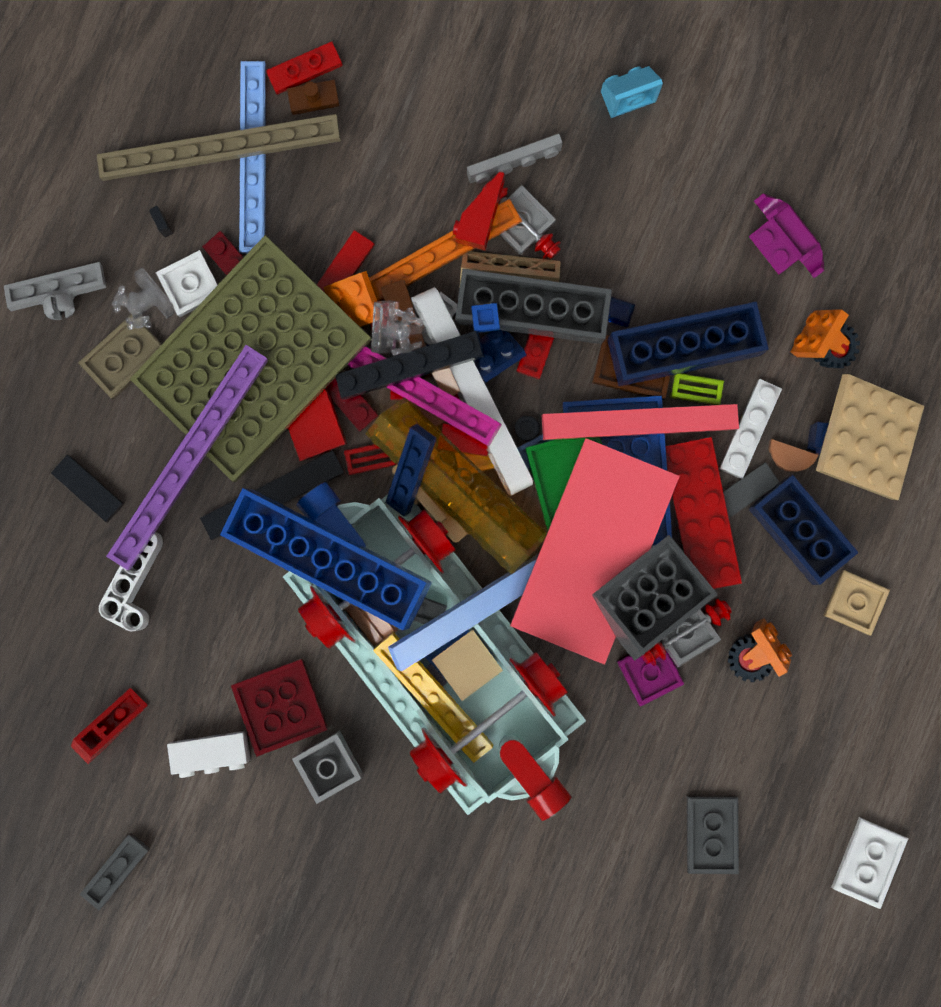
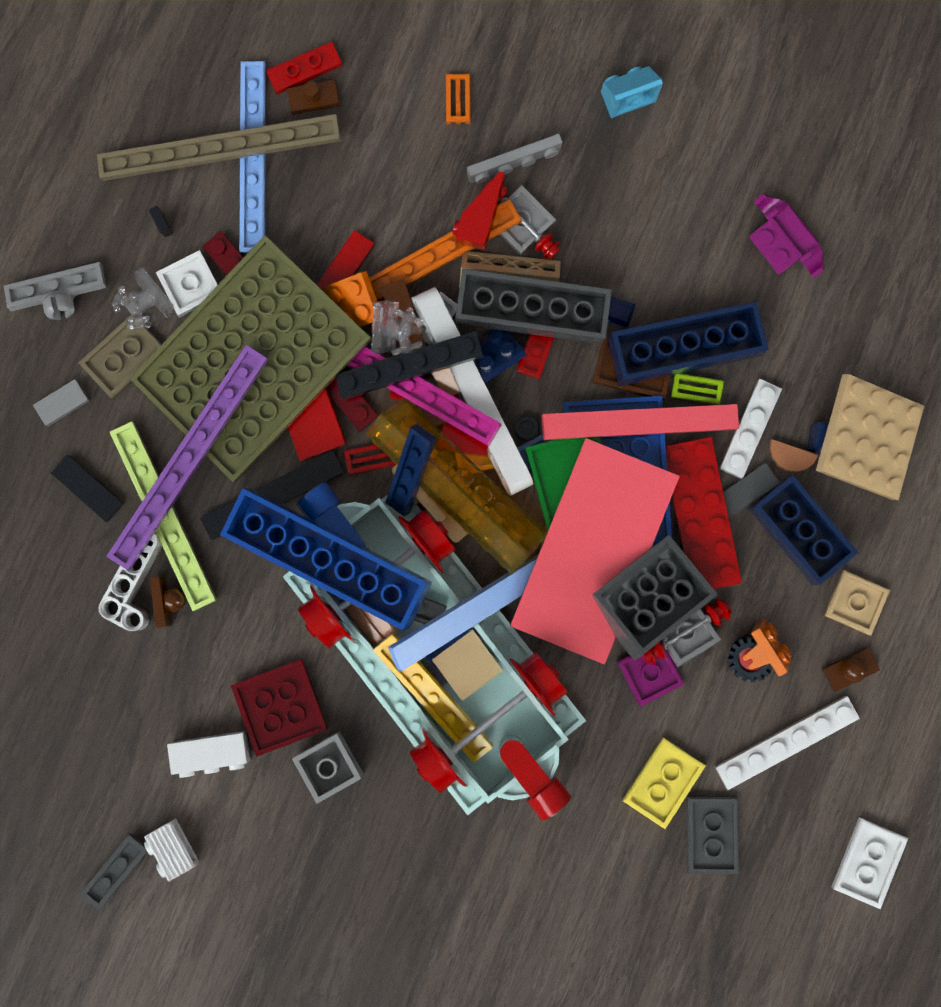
(61, 403): none -> light grey tile
(108, 726): red slope -> none
(165, 601): none -> reddish brown tile
(170, 532): none -> yellowish green plate
(171, 850): none -> white brick
(458, 118): none -> orange tile
(485, 317): blue plate -> none
(663, 783): none -> light yellow tile
(786, 742): none -> white plate
(827, 339): orange plate -> none
(851, 669): none -> reddish brown tile

